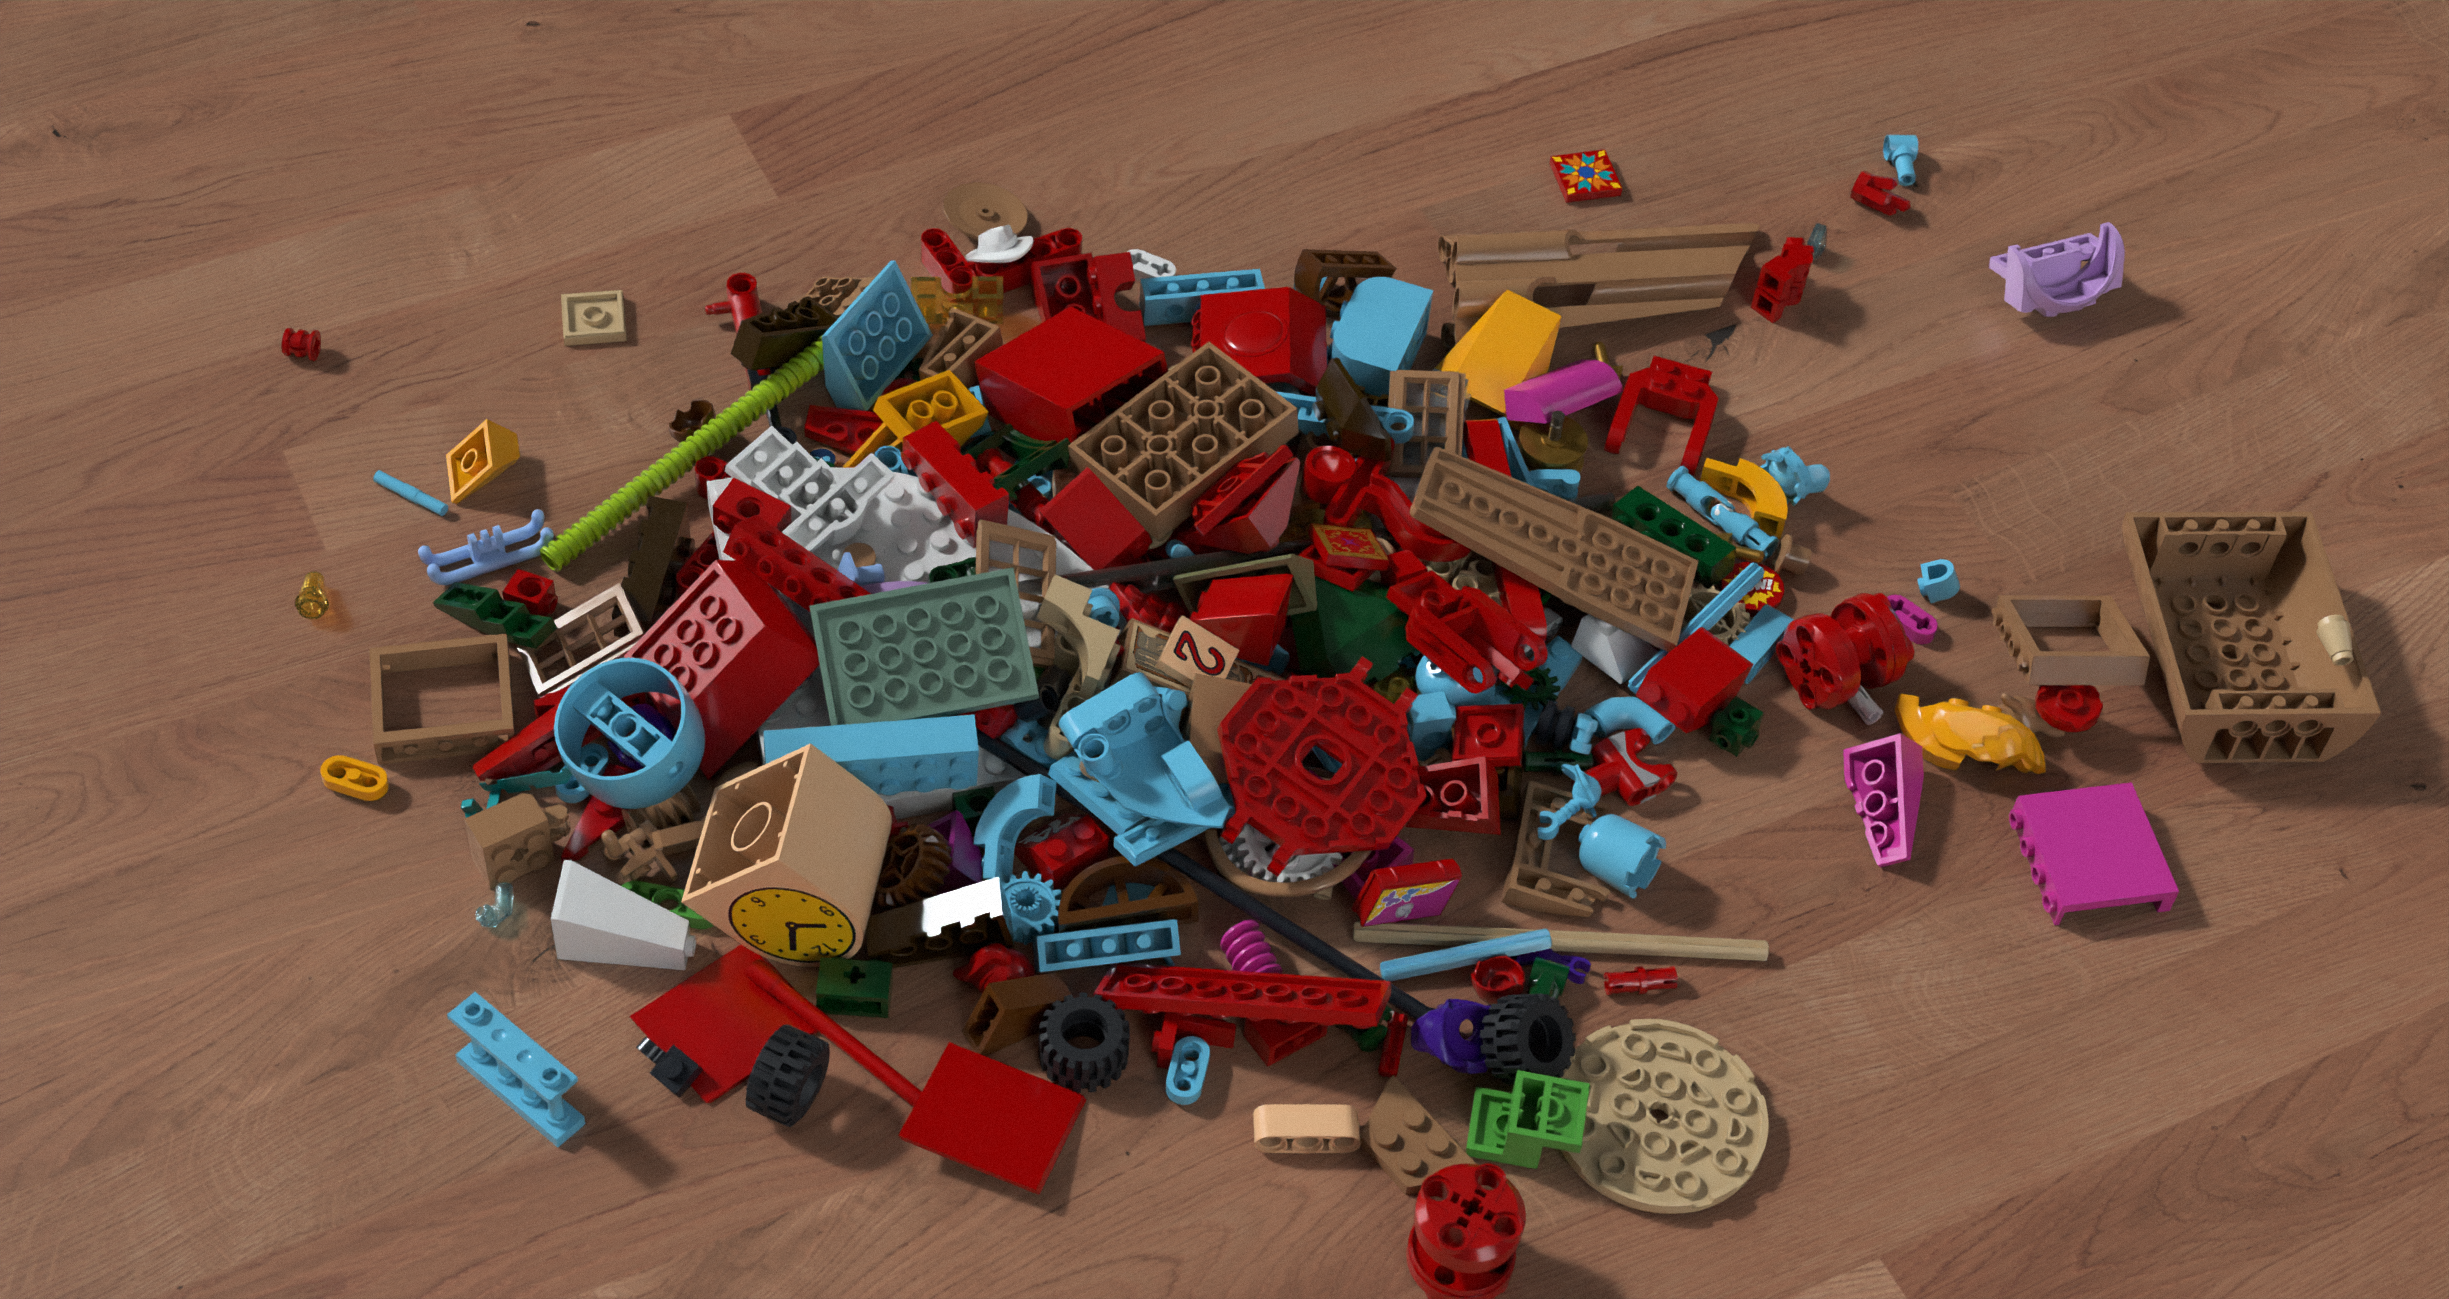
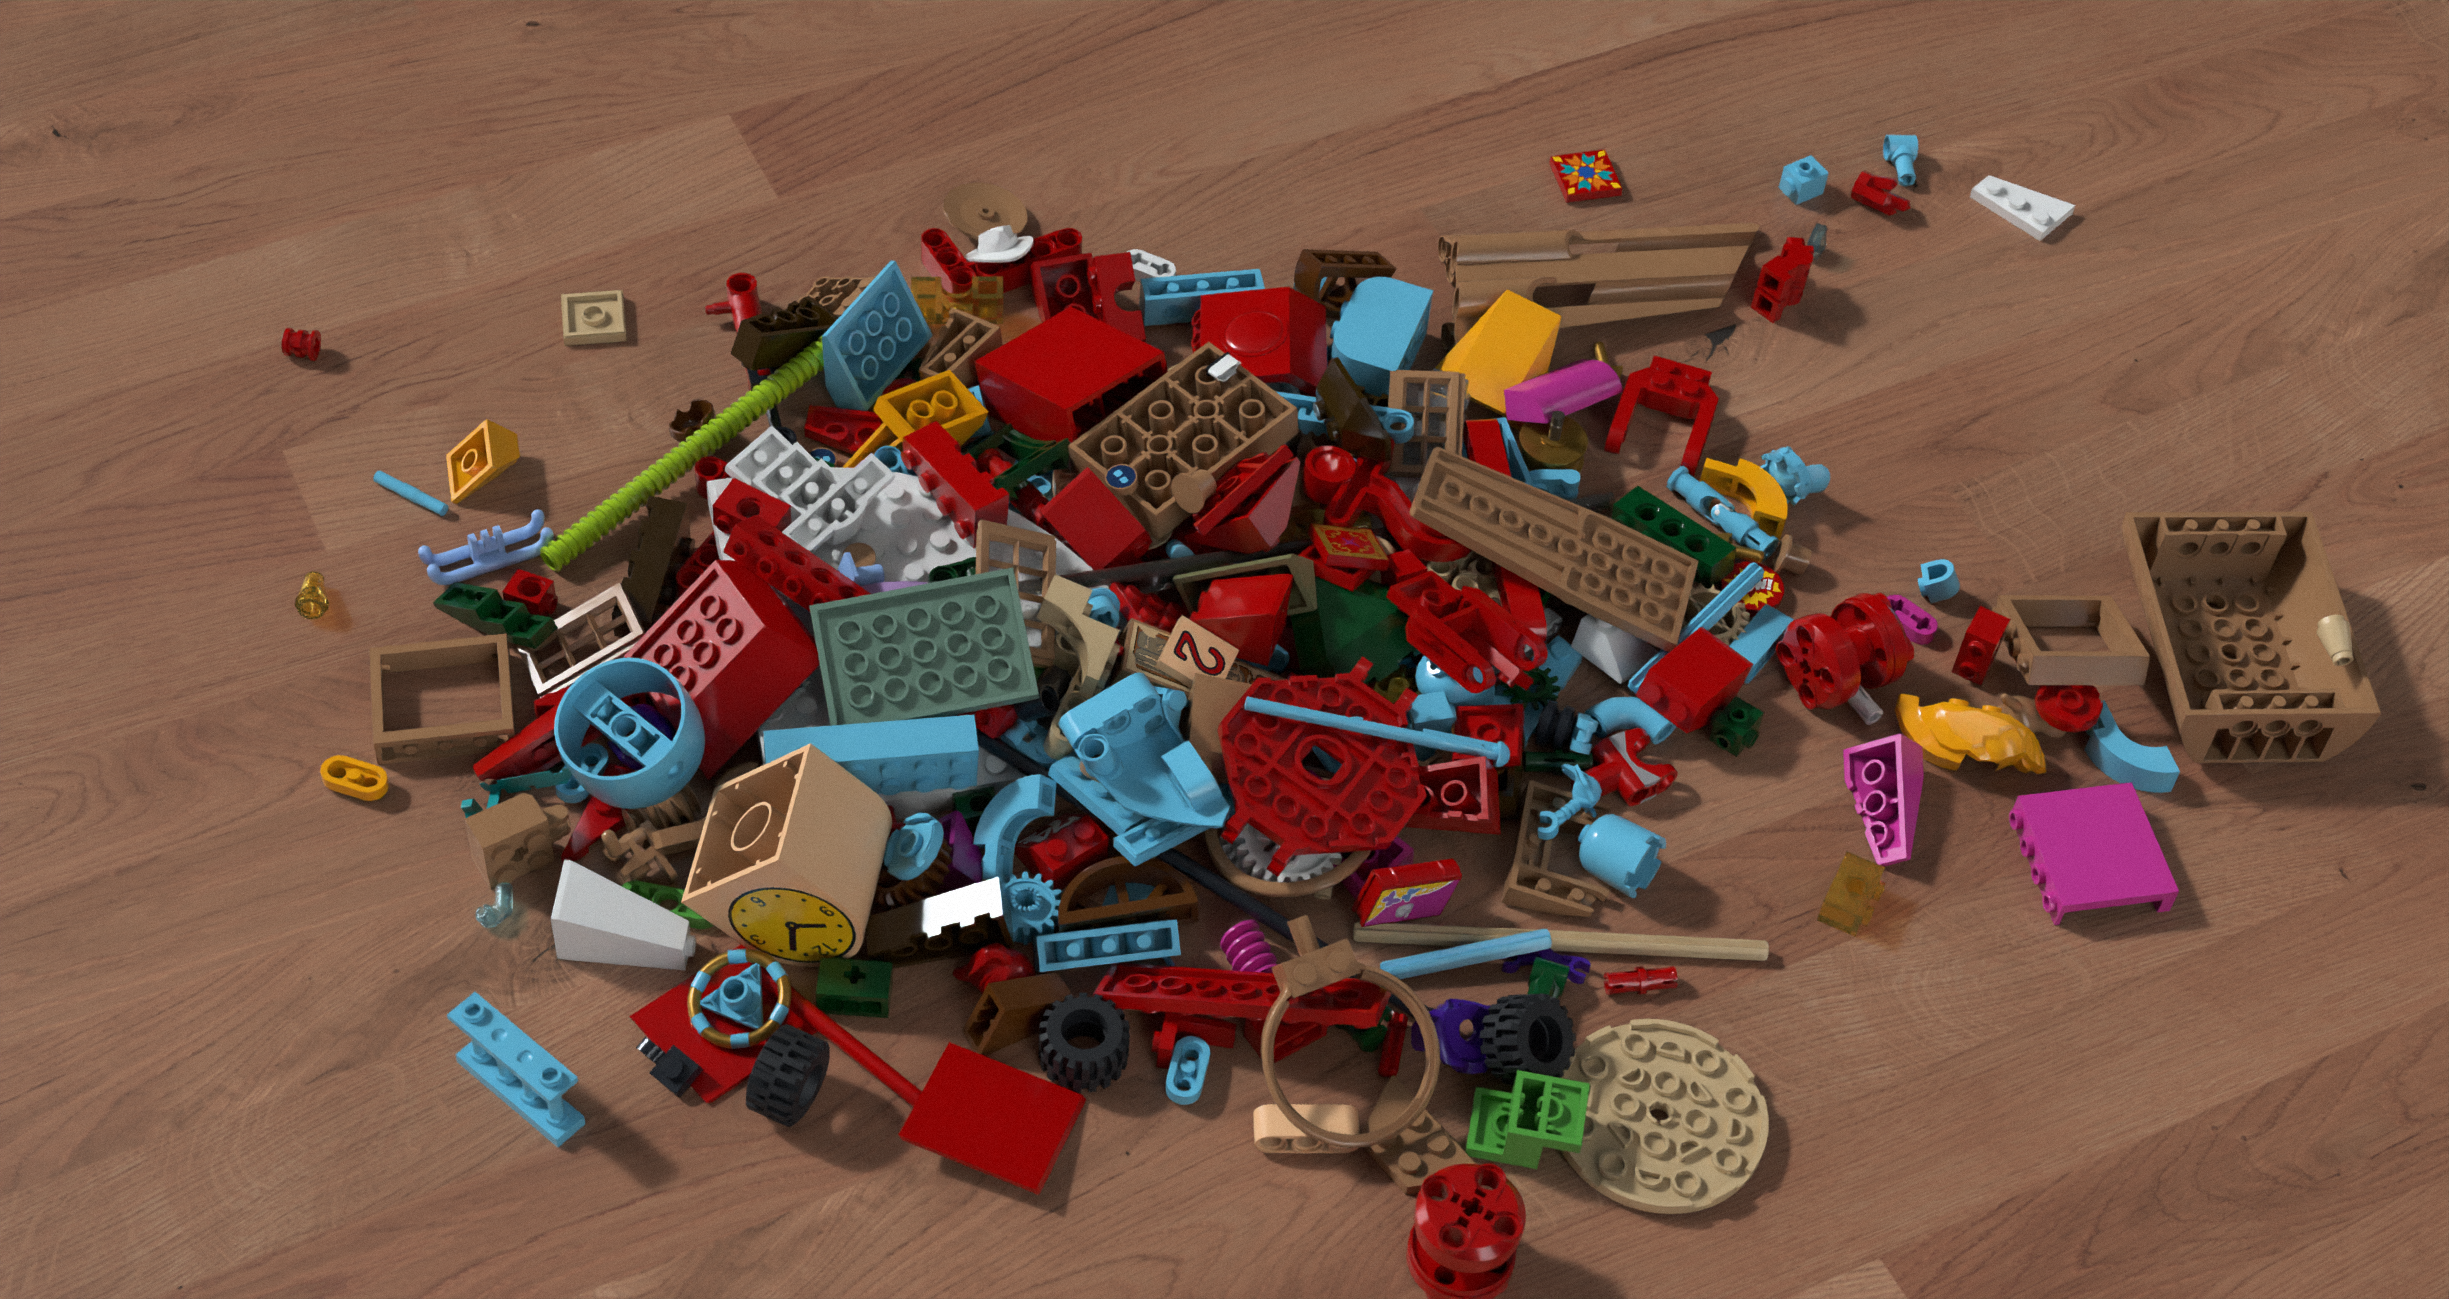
(739, 998): none -> medium azure piece
(914, 847): none -> medium azure tile
(1121, 479): none -> tile
(1193, 490): none -> medium nougat piece
(1223, 367): none -> white piece
(1322, 967): none -> medium nougat brick
(1497, 752): none -> medium azure bar
(1498, 978): red hair -> none
(1803, 179): none -> medium azure brick
(1851, 894): none -> clear yellow brick
(1980, 645): none -> red brick
(2022, 207): none -> white wing
(2052, 276): lavender piece -> none
(2126, 761): none -> medium azure arch

